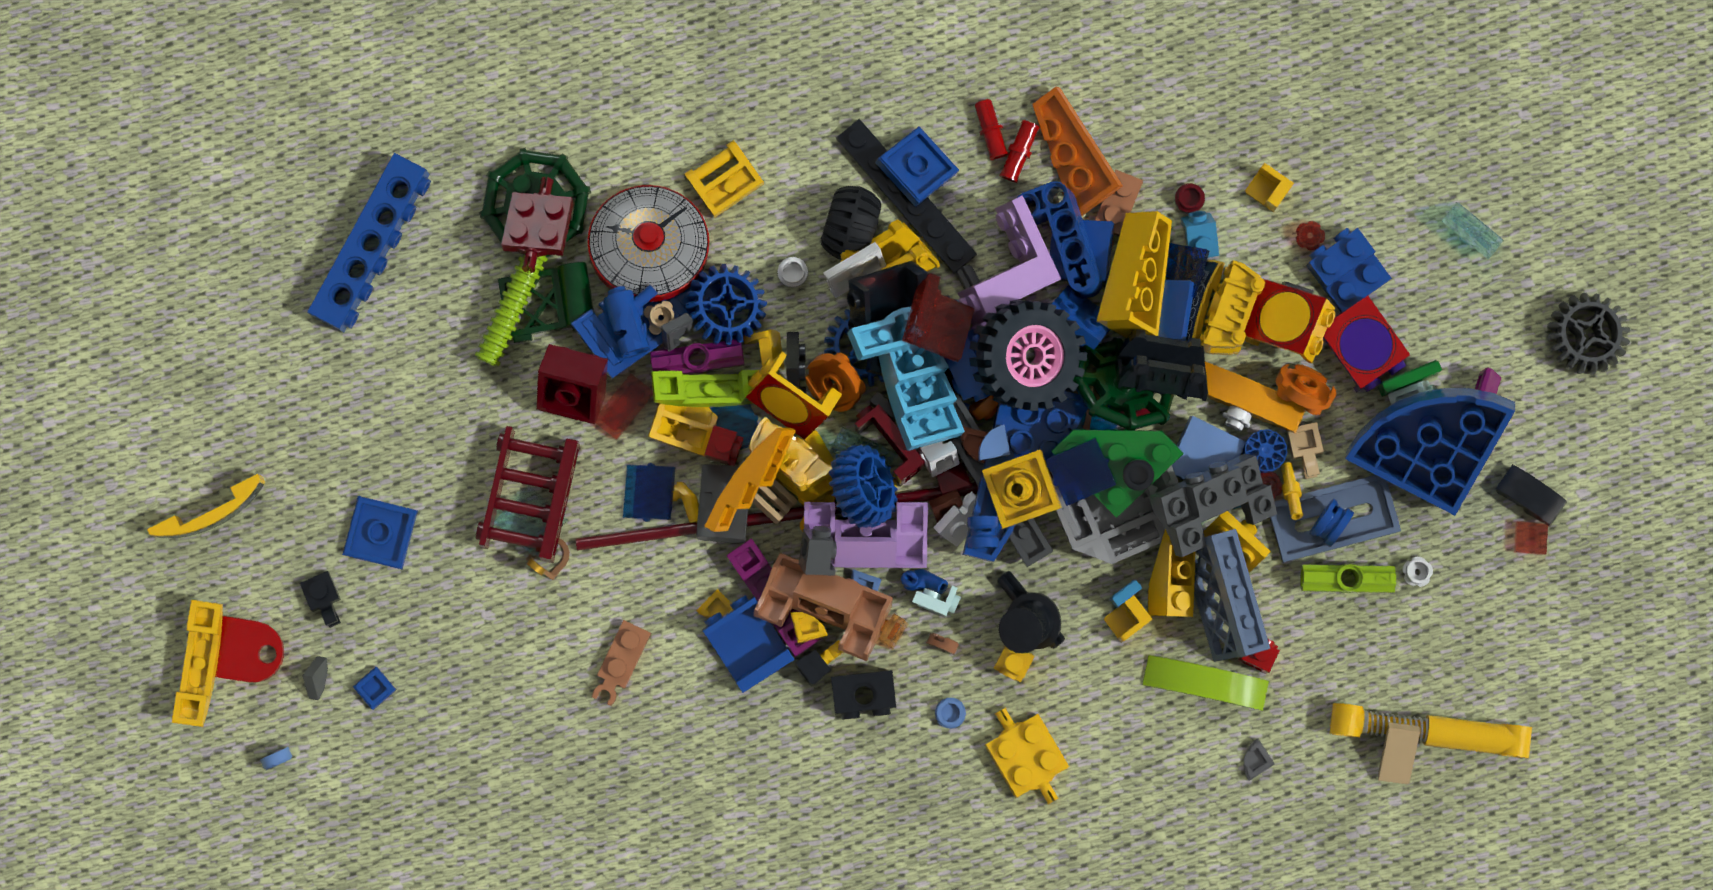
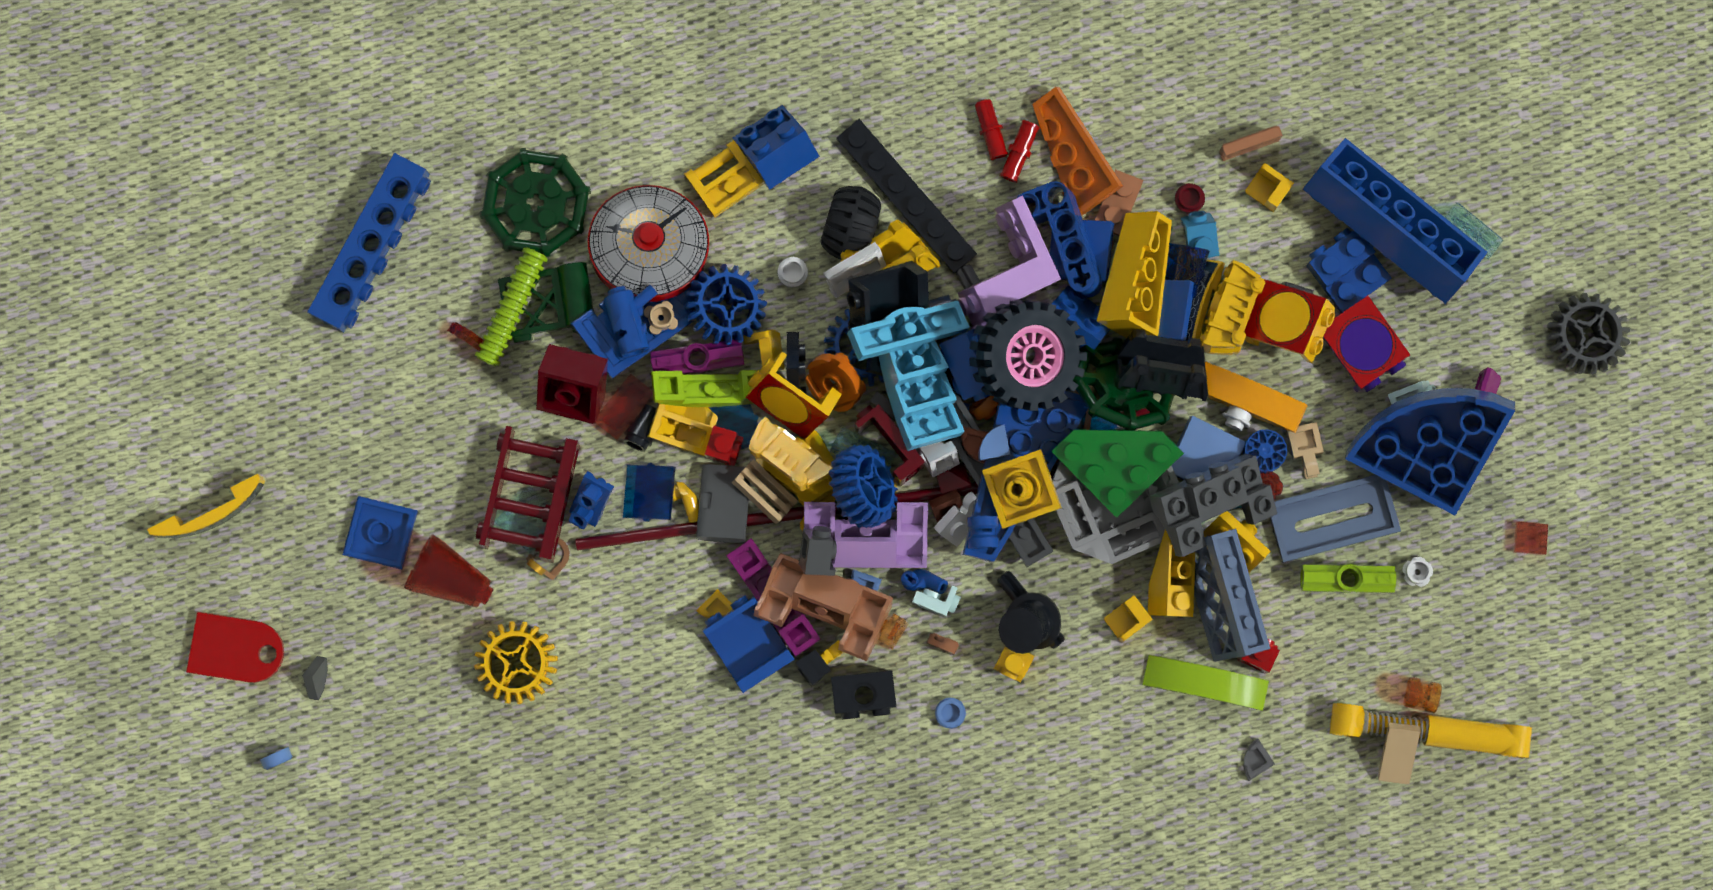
(199, 663): yellow slope -> none
(321, 595): black plate -> none
(374, 688): blue tile -> none
(447, 575): none -> clear red cone
(465, 335): none -> clear red tile
(508, 675): none -> yellow gear
(537, 224): plate -> none
(590, 501): none -> blue hips
(621, 659): nougat plate -> none
(638, 431): none -> black cone
(674, 331): dark grey tile -> none
(755, 472): light orange slope -> none
(776, 146): none -> blue slope
(807, 627): yellow tile -> none
(917, 166): blue tile -> none
(938, 321): clear red bracket -> none
(1026, 755): yellow plate -> none
(1081, 471): clear blue piece -> none
(1125, 593): dark azure tile -> none
(1138, 474): black tile -> none
(1250, 142): none -> nougat tile
(1291, 491): yellow bar -> none
(1305, 388): orange plate -> none
(1310, 243): clear red plate -> none
(1331, 522): blue wheel -> none
(1395, 221): none -> blue brick
(1409, 378): green tile -> none
(1422, 694): none -> clear orange wheel
(1531, 494): black slope -> none

